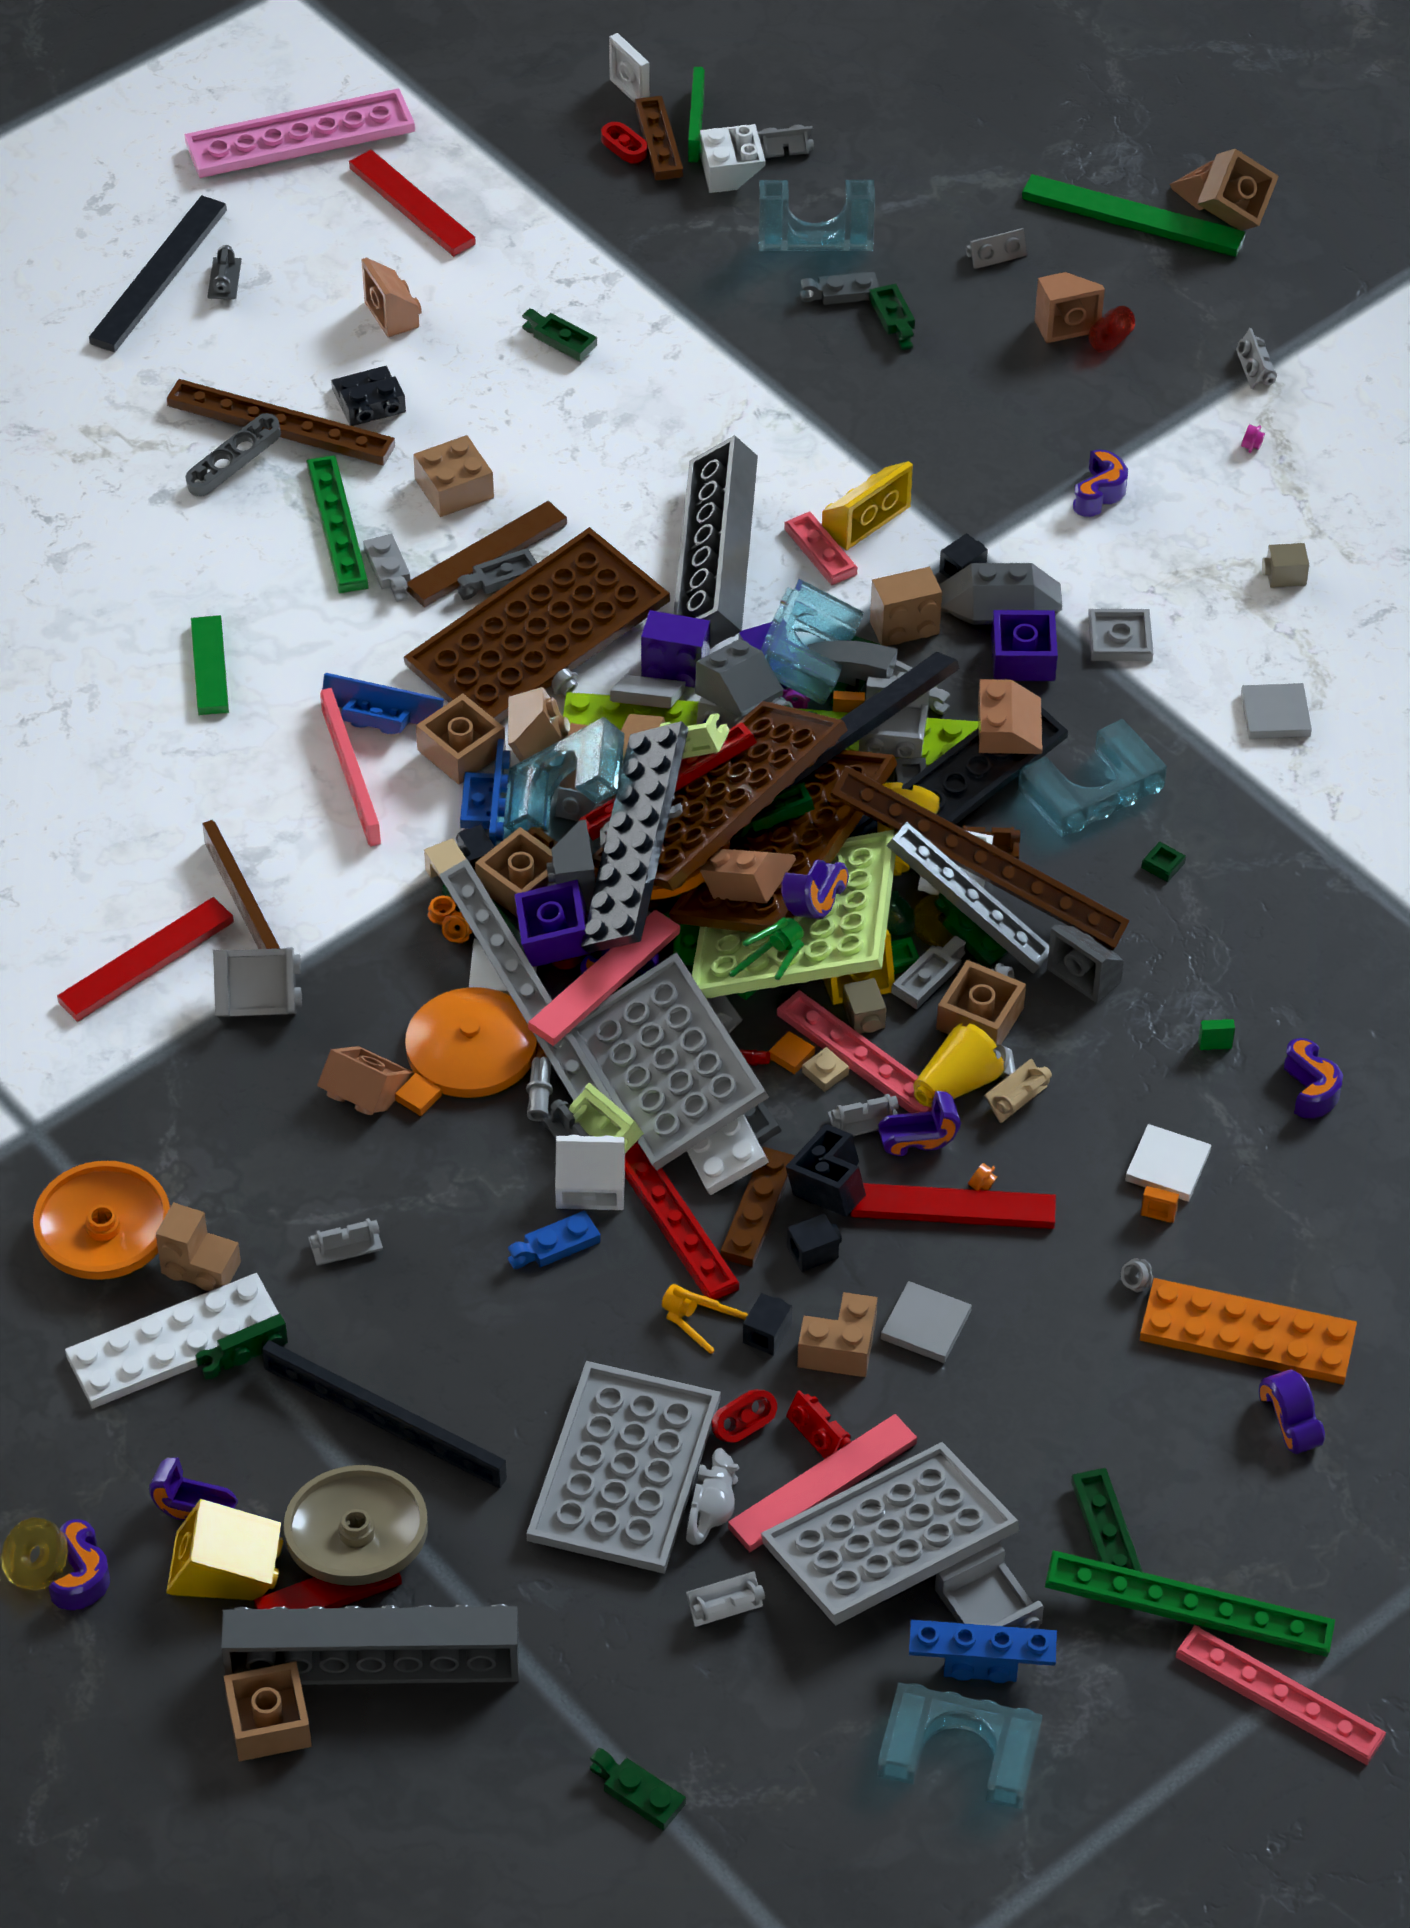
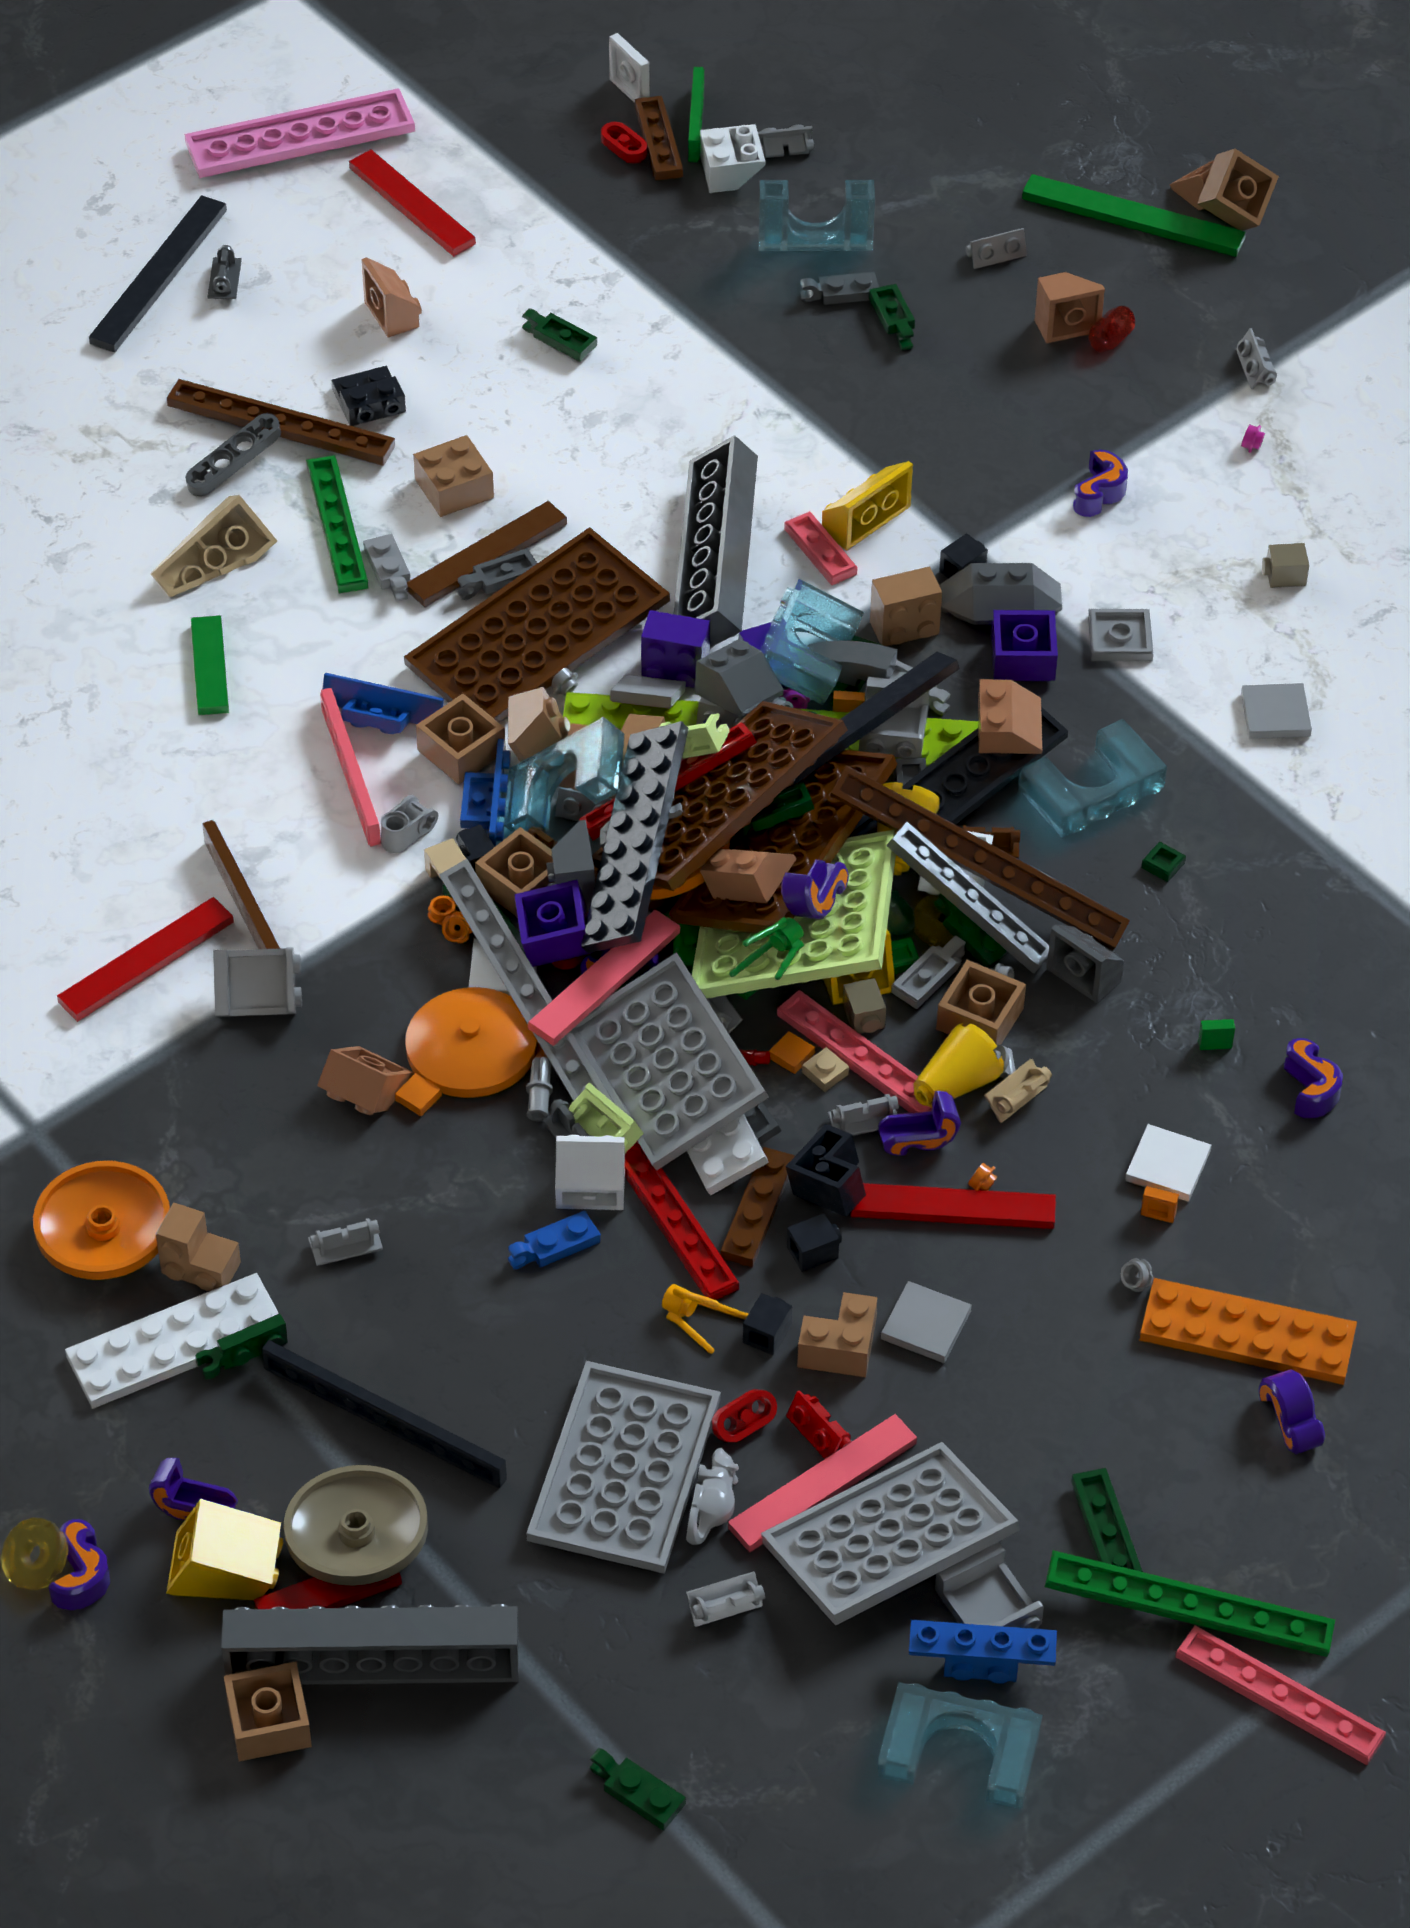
(219, 544): none -> tan wedge
(406, 824): none -> light grey piece

